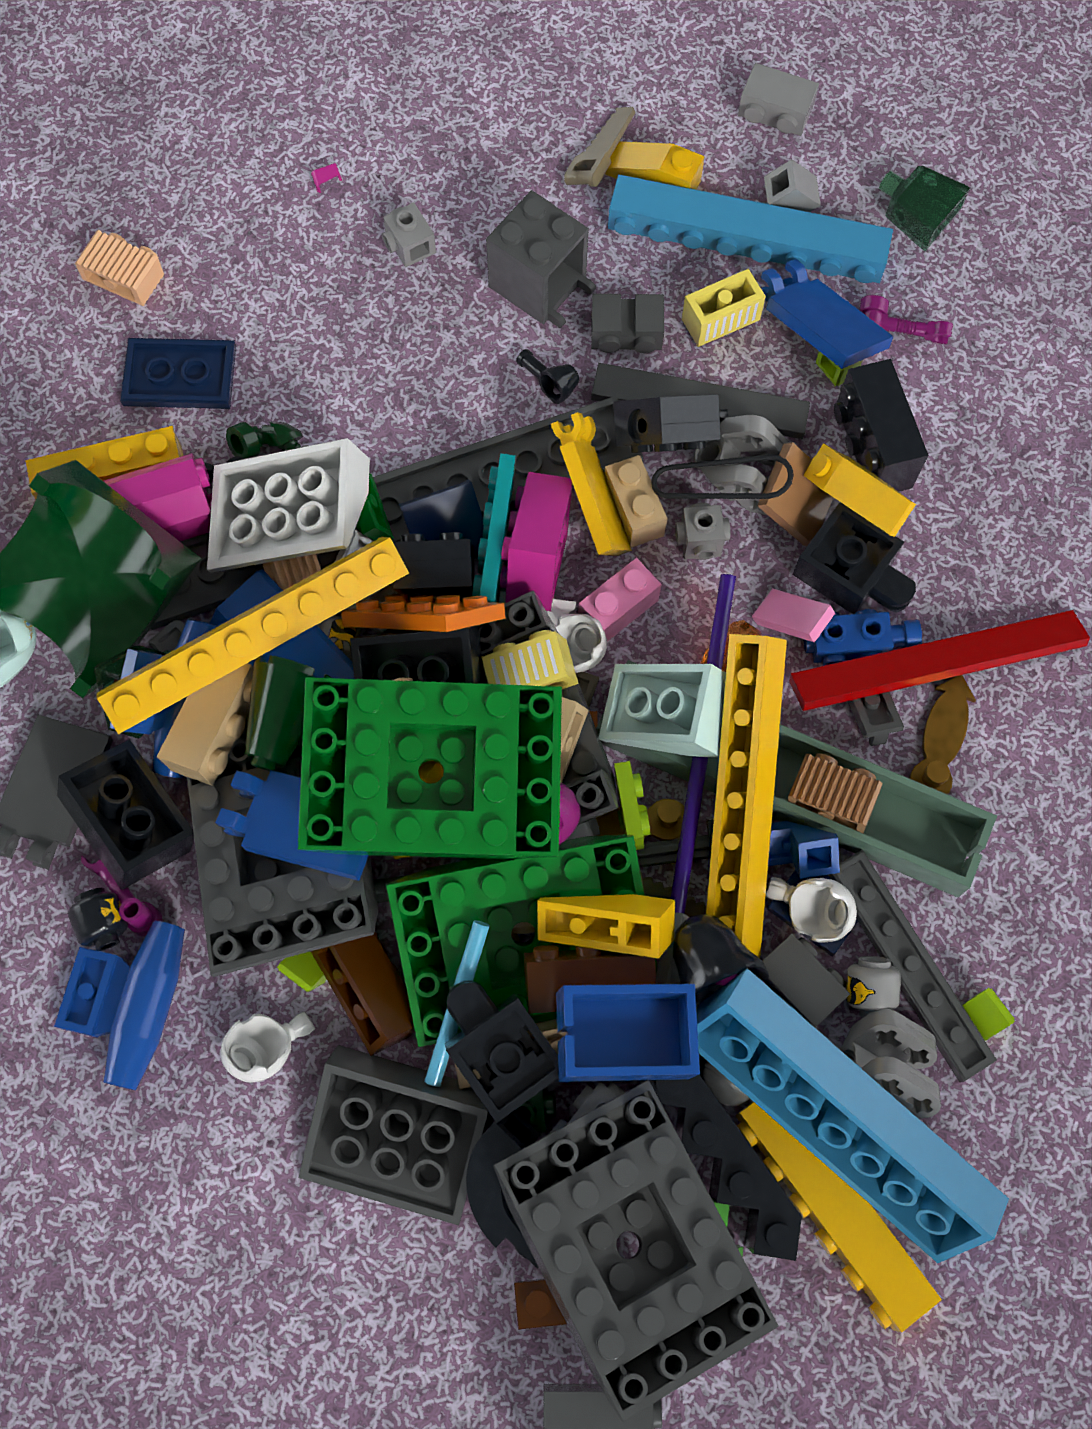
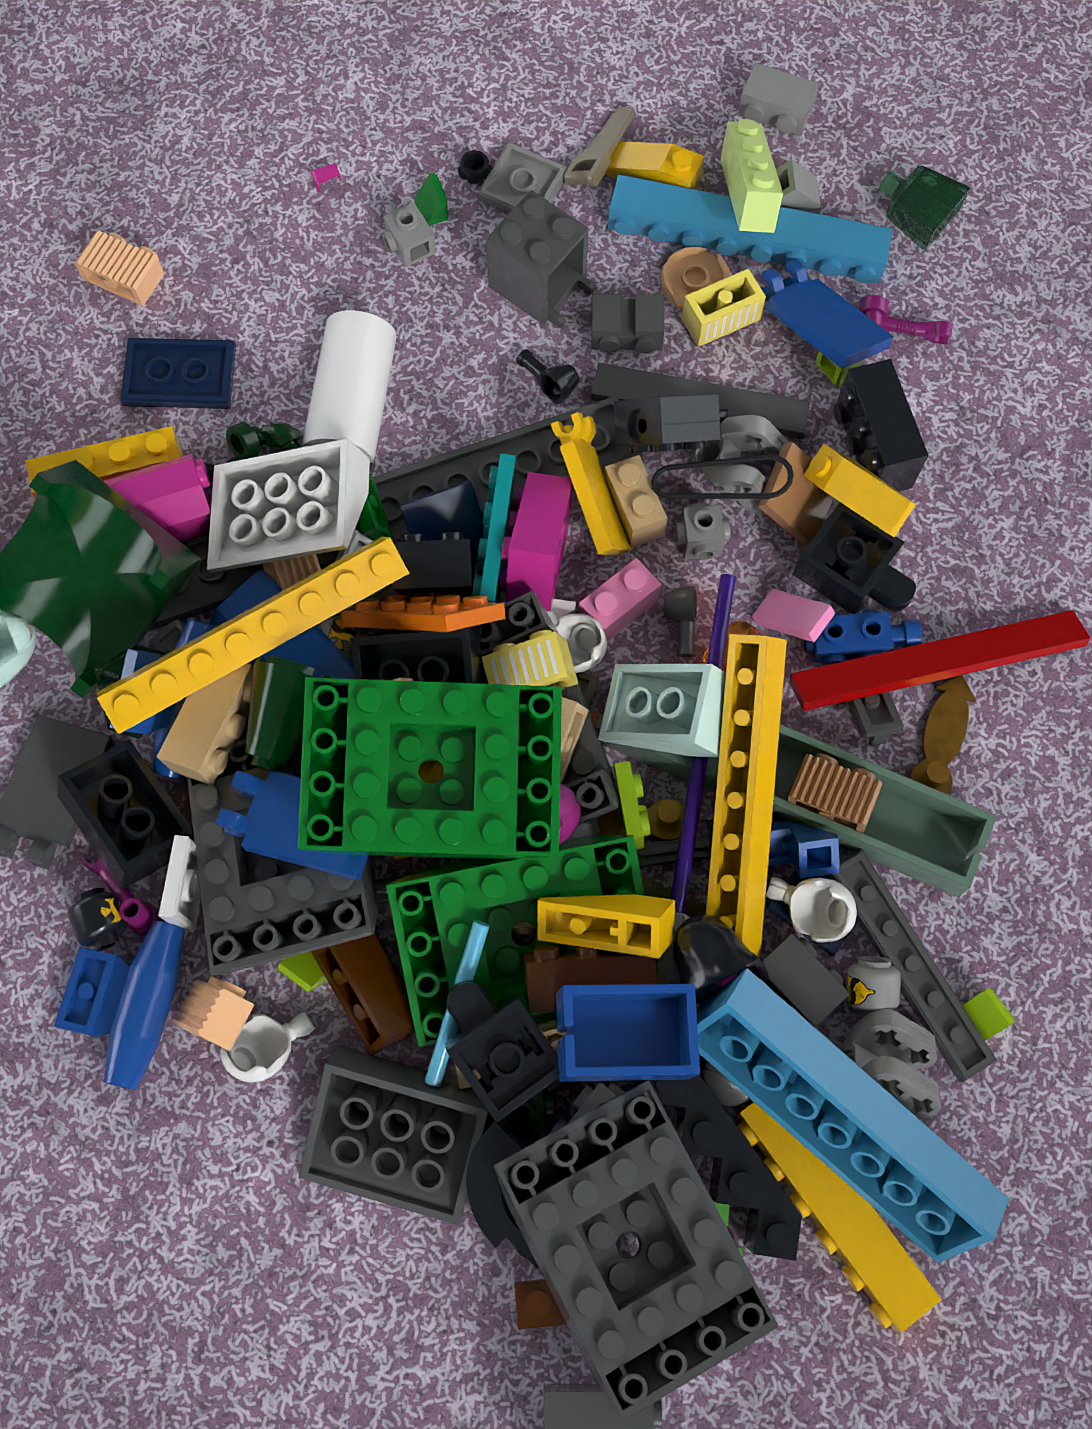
(182, 888): none -> white tile
(214, 1011): none -> light nougat brick
(351, 381): none -> white brick
(432, 200): none -> green slope
(472, 160): none -> black plate
(517, 174): none -> light grey tile
(682, 607): none -> dark grey bar
(686, 272): none -> light nougat tile
(751, 176): none -> yellowish green brick

